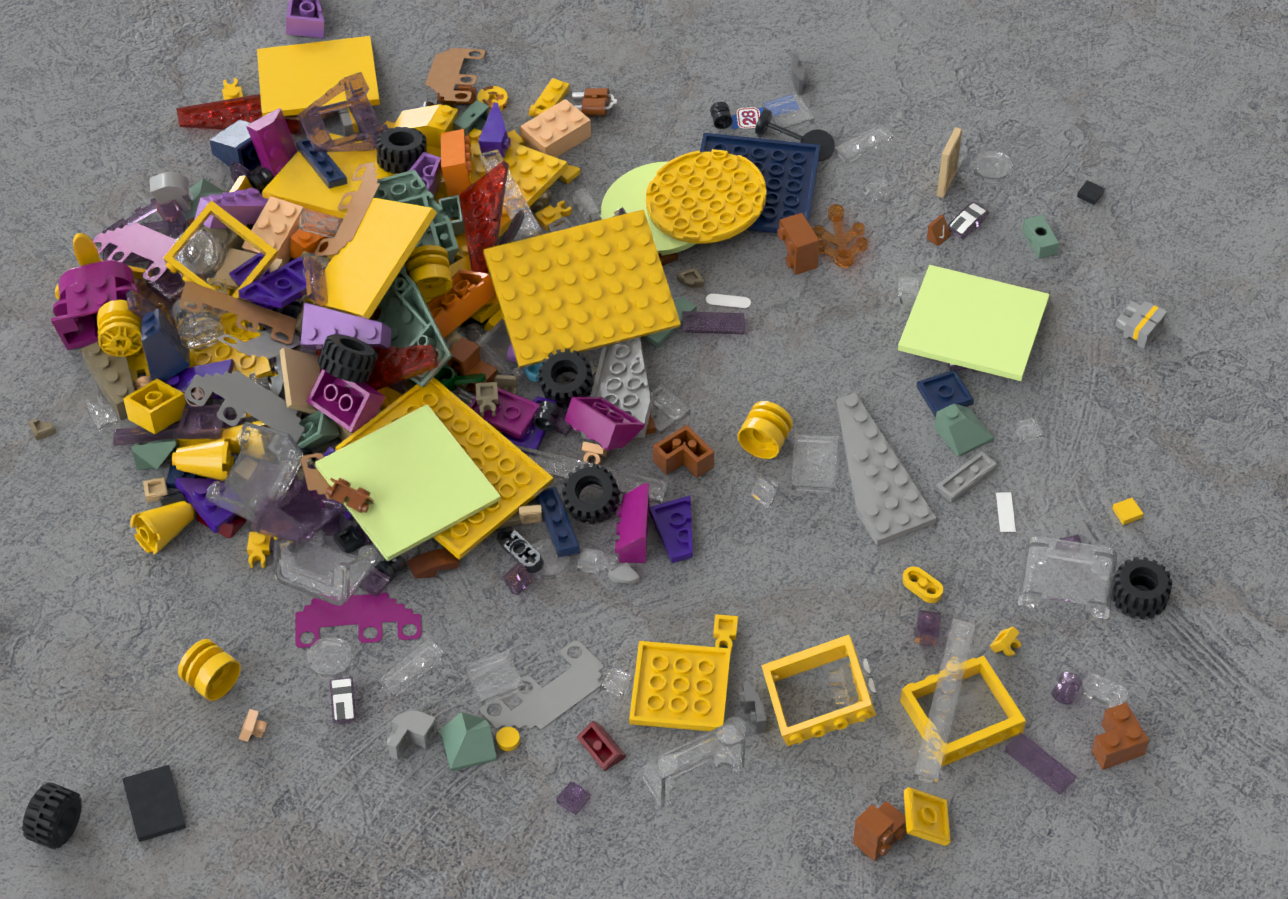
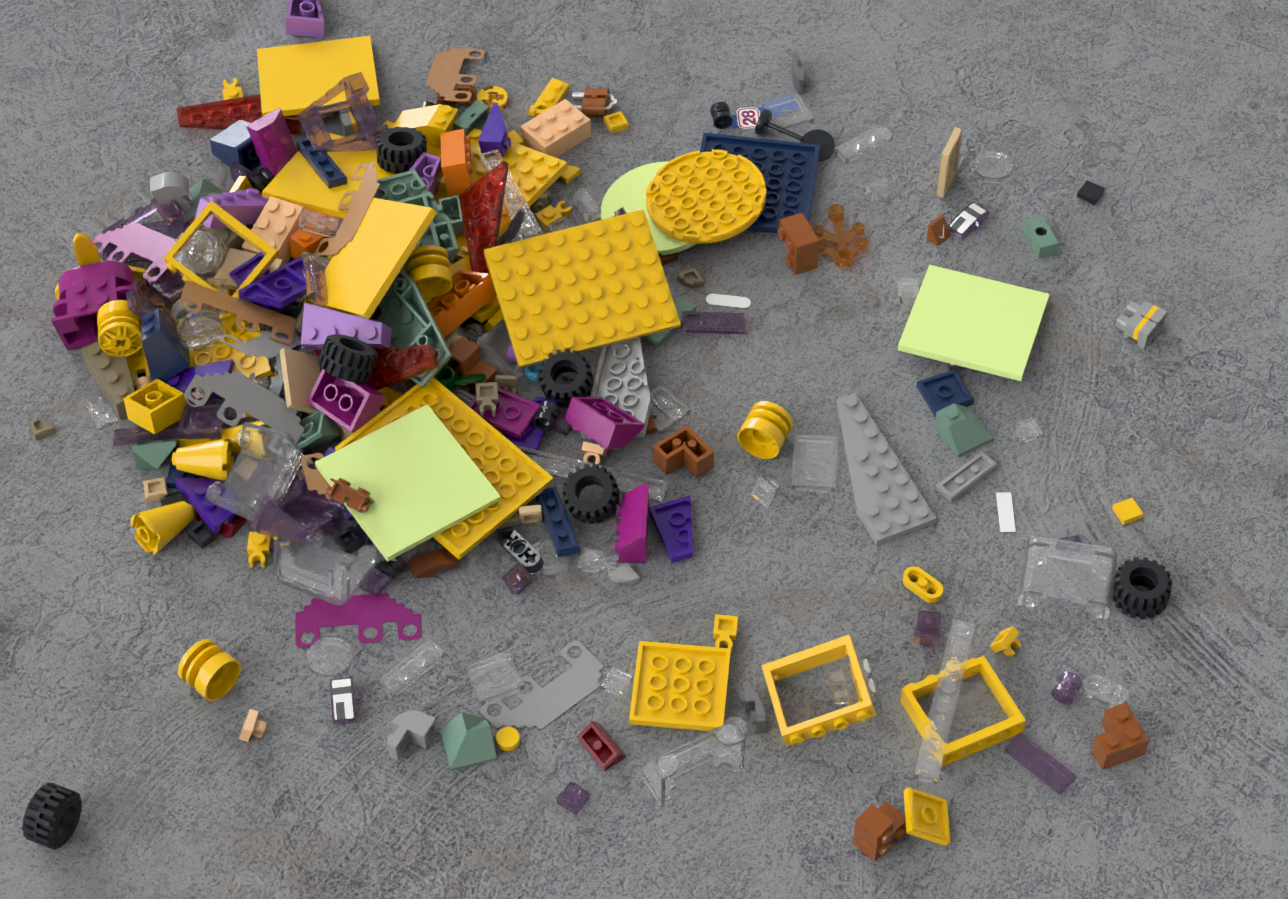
(153, 803): black tile -> none
(201, 534): none -> black plate
(616, 122): none -> yellow tile

